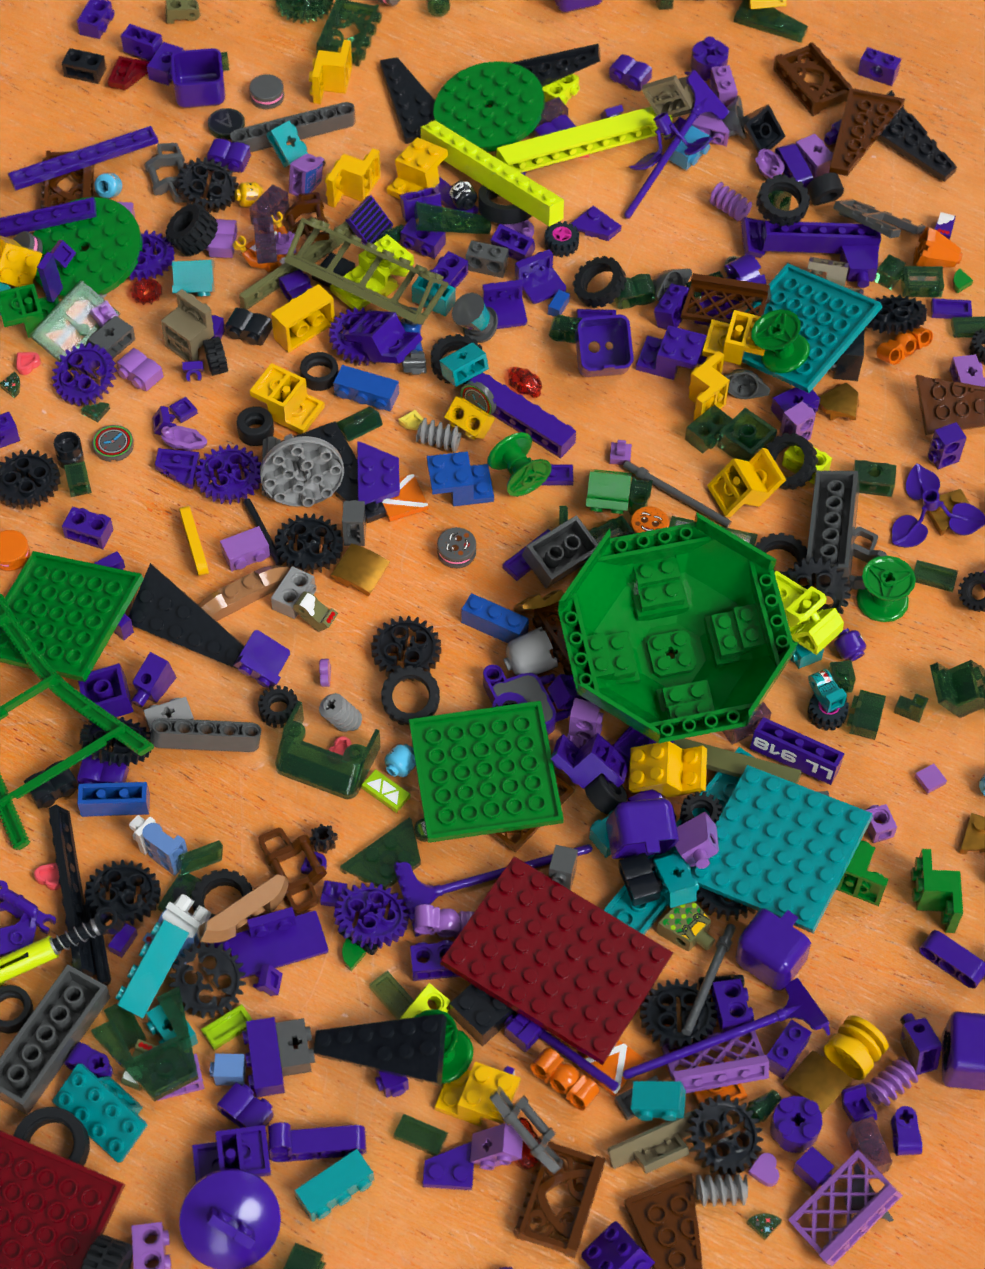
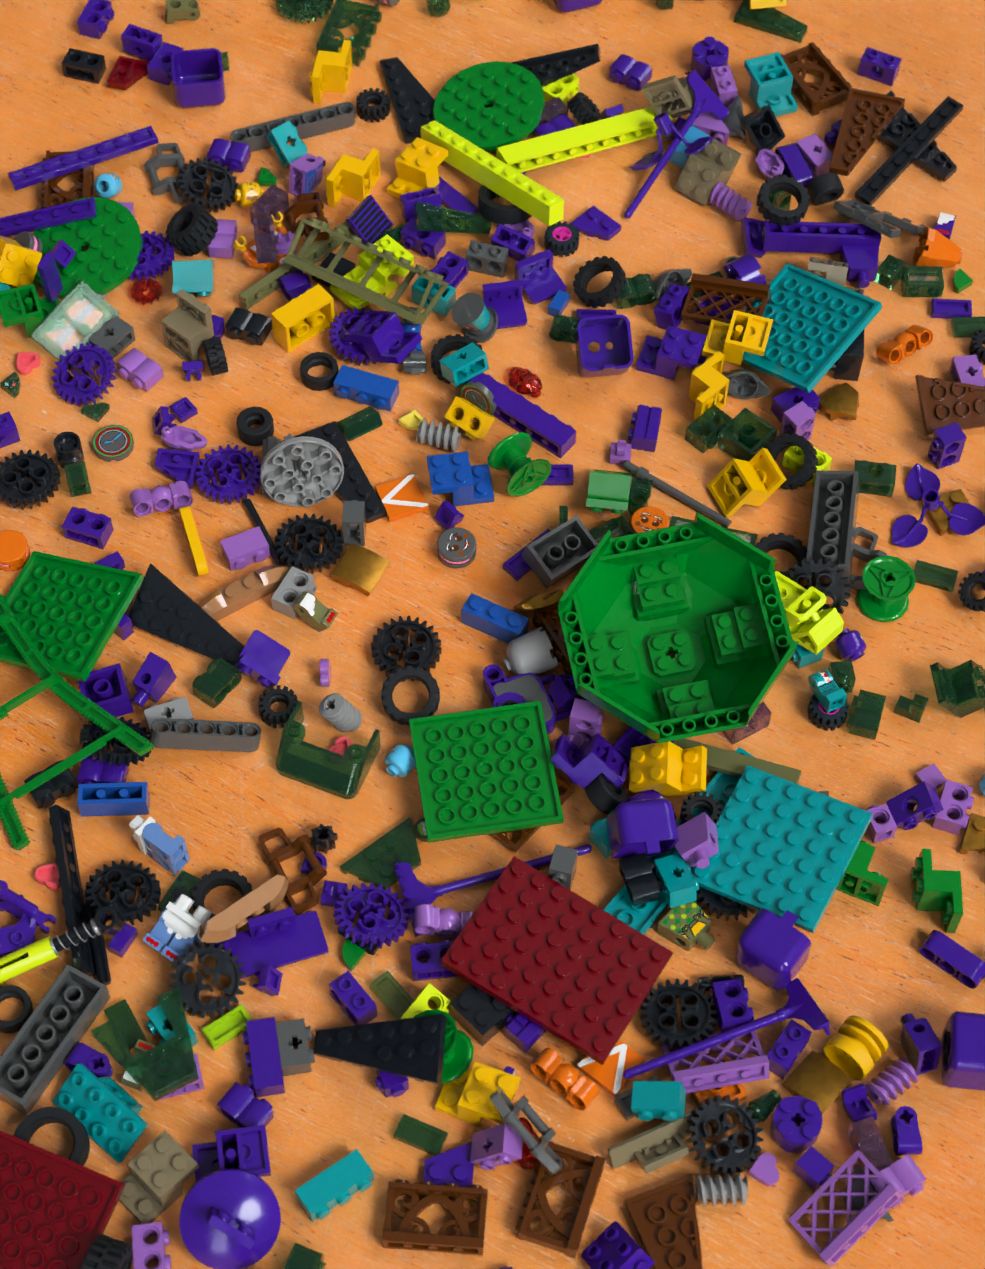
(103, 313): medium lavender tile -> none
(152, 968): teal brick -> none
(156, 1178): none -> dark tan bracket
(160, 498): none -> medium lavender piece
(200, 858): clear green tile -> none
(216, 682): none -> clear green brick
(224, 122): black tile -> none
(228, 1069): medium blue brick -> none
(266, 91): dark grey head -> none
(266, 178): none -> green tile
(287, 398): yellow bracket -> none
(314, 1143): dark purple beam -> none
(353, 999): none -> dark purple brick
(373, 97): none -> black tyre
(376, 474): dark purple wing -> none
(386, 791): lime tile -> none
(425, 1241): none -> reddish brown fence
(448, 515): none -> dark purple tile
(463, 195): black head -> none
(579, 1061): dark purple bar -> none
(583, 109): none -> black tyre
(646, 428): none -> dark purple brick
(706, 170): none -> dark tan bracket
(723, 946): dark grey bar -> none
(764, 1224): clear green tile -> none
(771, 83): none -> teal bracket
(780, 338): green piece -> none
(797, 750): dark purple brick -> none
(898, 315): black gear -> none
(902, 806): none -> dark purple brick
(903, 1176): none -> medium lavender brick
(909, 151): none -> black plate
(954, 807): none -> medium lavender brick

